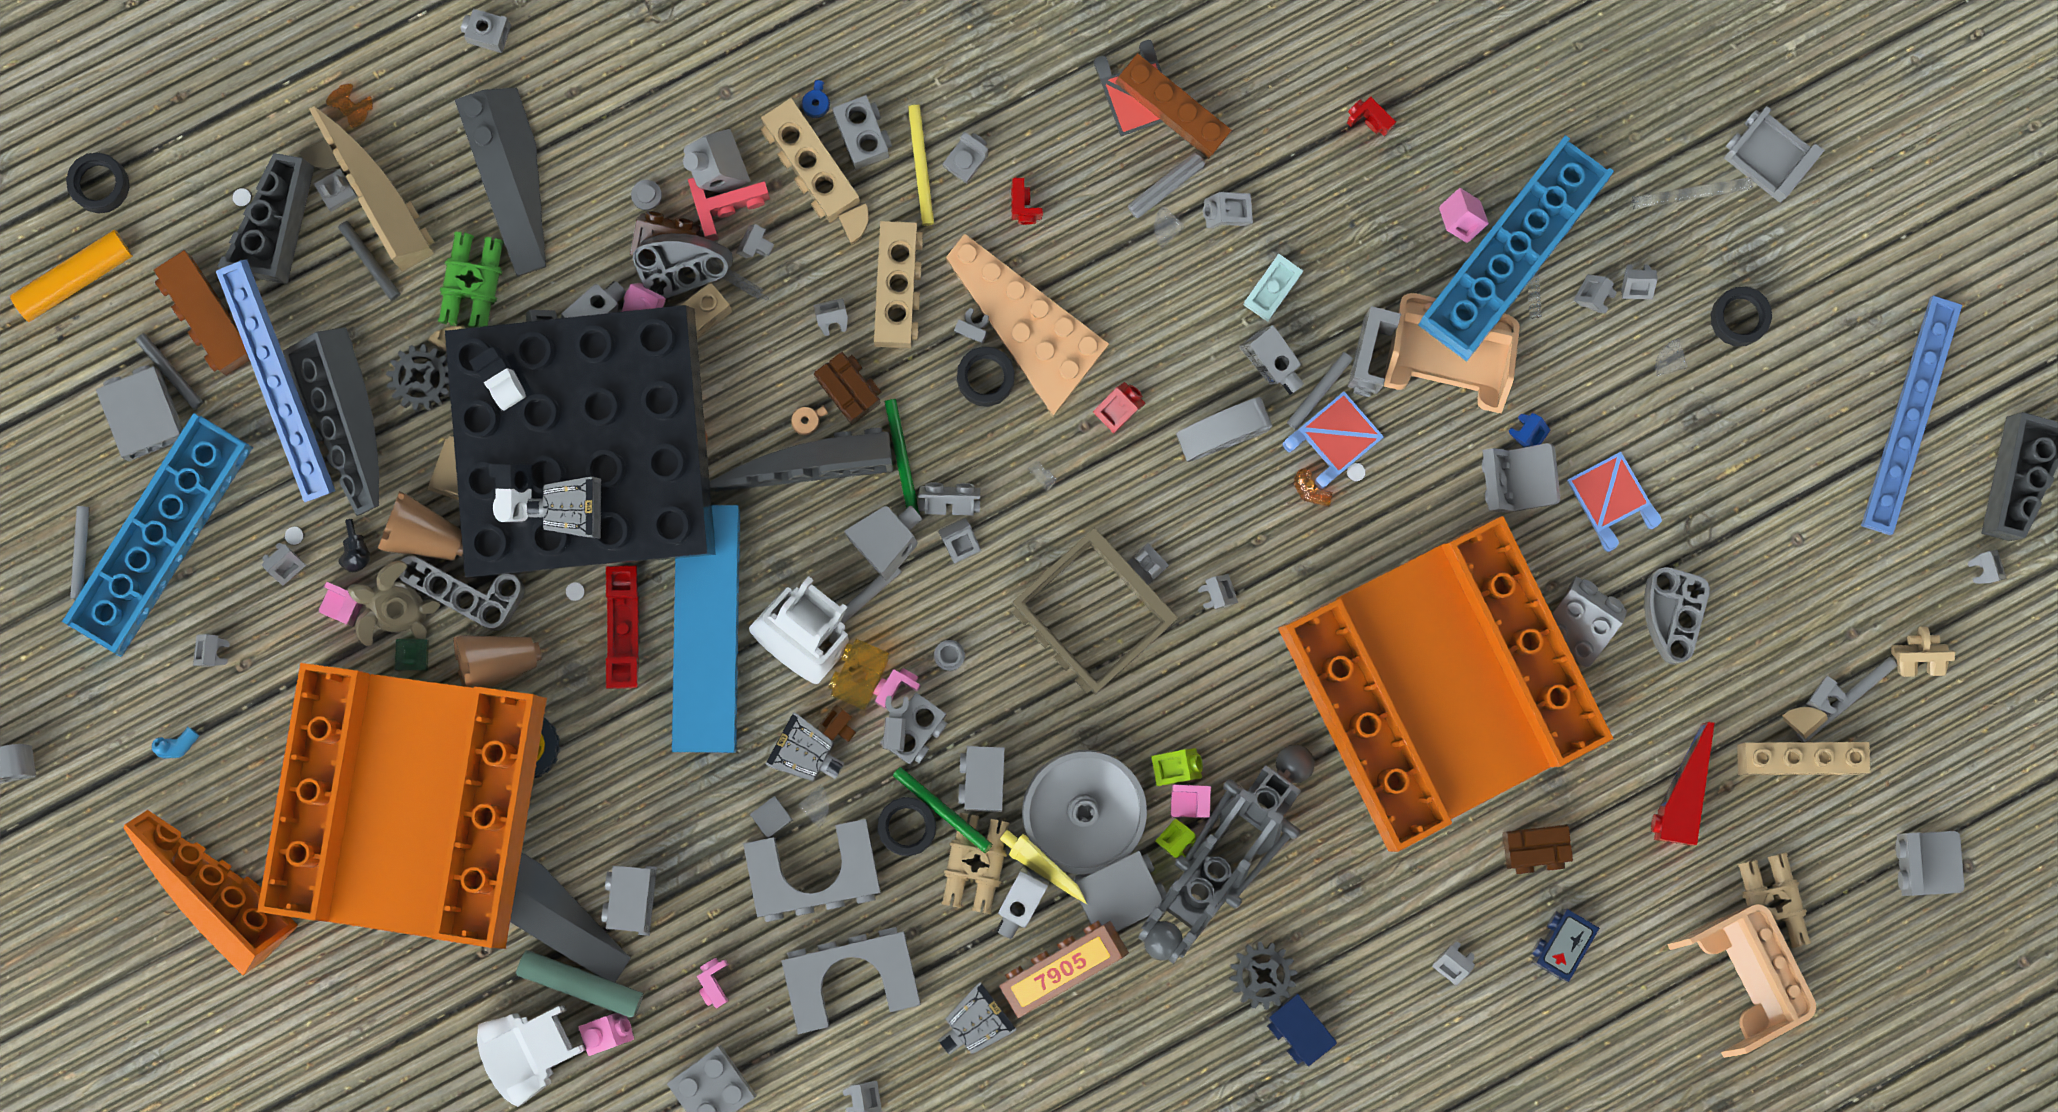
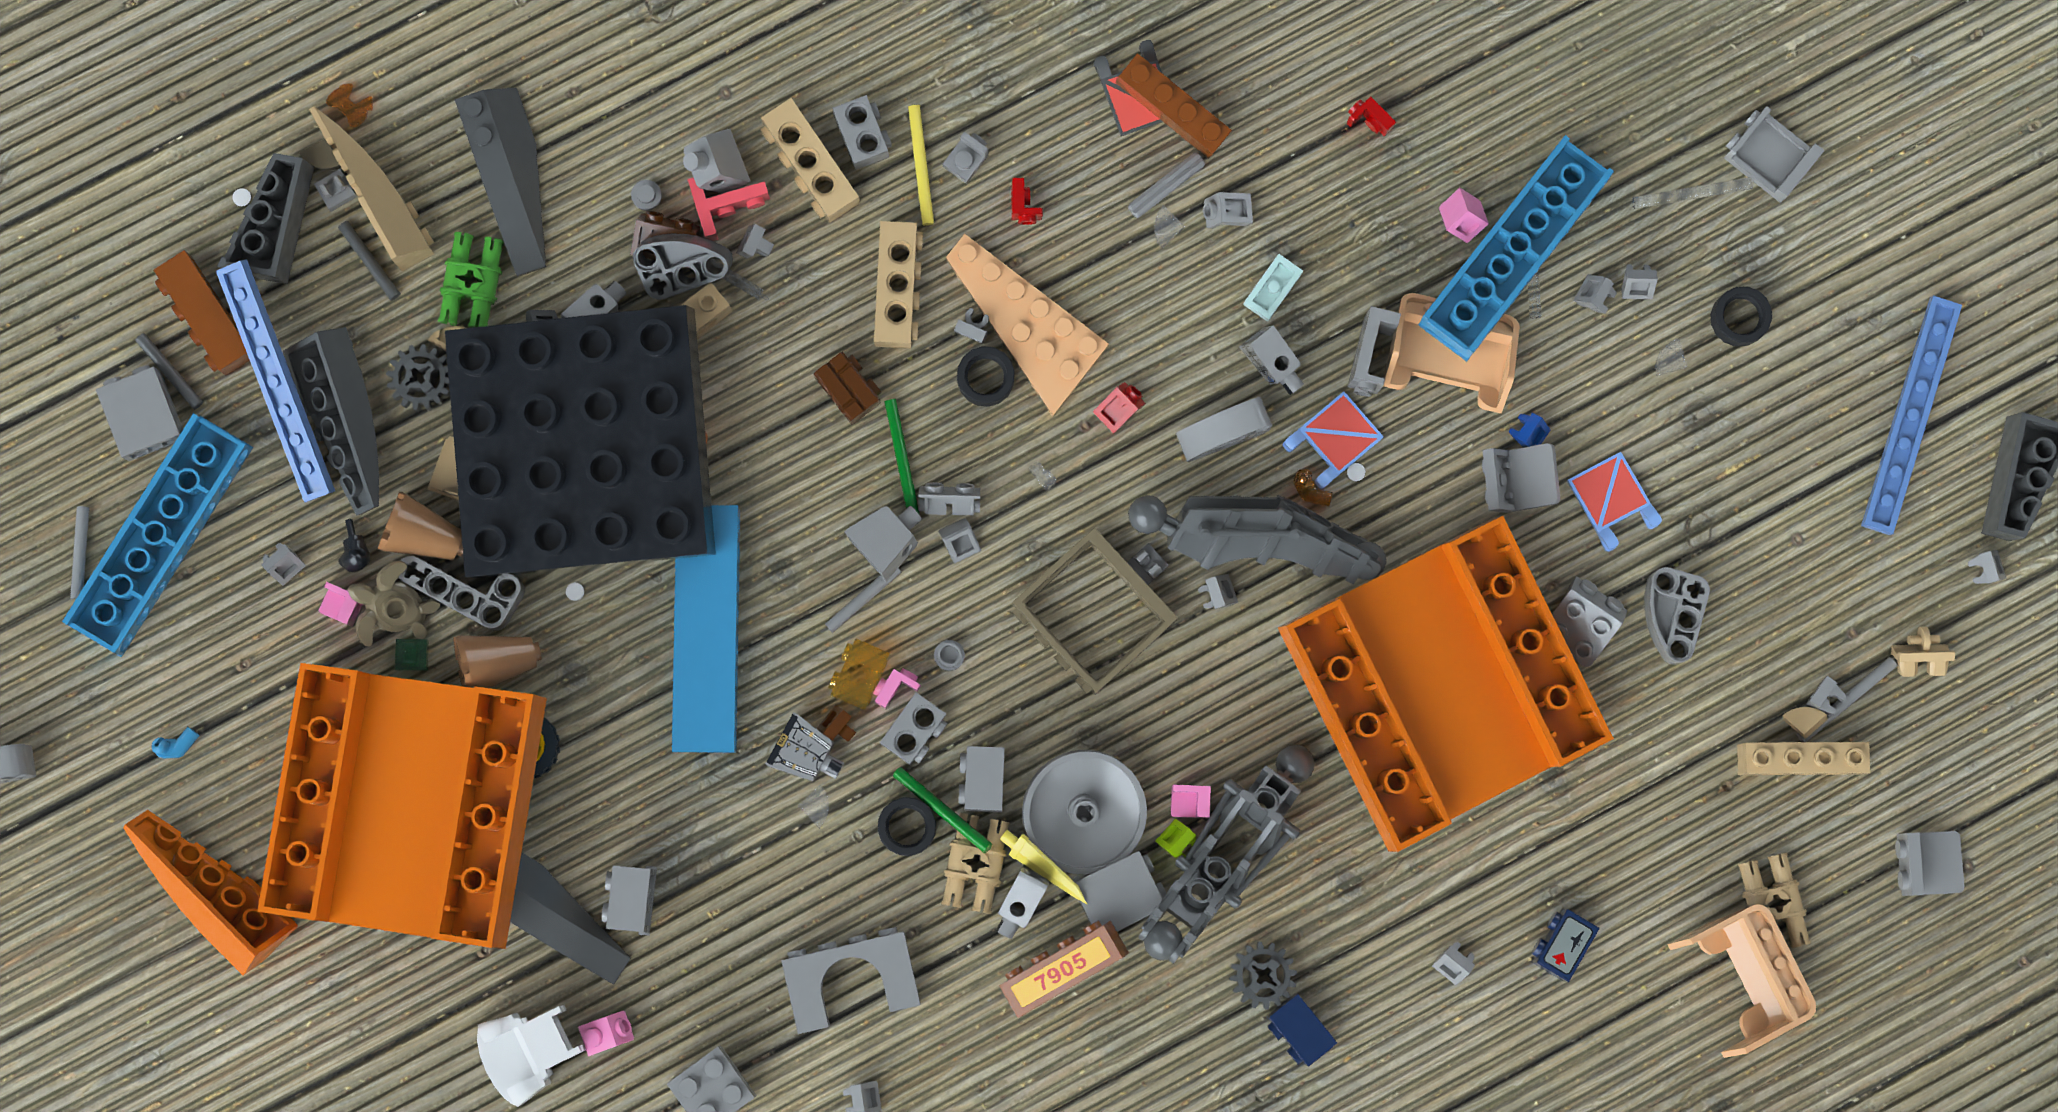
(71, 276): light orange brick -> none
(79, 168): black tyre -> none
(206, 650): light grey tile -> none
(294, 535): white sticker -> none
(493, 37): light grey brick -> none
(498, 377): leg -> none
(512, 491): leg -> none
(570, 507): light grey torso -> none
(579, 984): sand green brick -> none
(622, 627): red slope -> none
(641, 298): bright pink bracket -> none
(711, 989): bright pink bracket -> none
(771, 817): light grey slope -> none
(775, 895): light grey arch -> none
(800, 629): white piece -> none
(809, 413): light nougat piece -> none
(814, 461): dark grey wedge -> none
(816, 96): blue piece -> none
(829, 313): light grey tile -> none
(855, 222): tan tile -> none
(895, 726): light grey bar -> none
(976, 1022): light grey torso -> none
(1177, 766): lime bracket -> none
(1260, 528): none -> dark grey piece
(1319, 391): light grey piece -> none
(1537, 847): reddish brown brick -> none
(1682, 806): red slope -> none

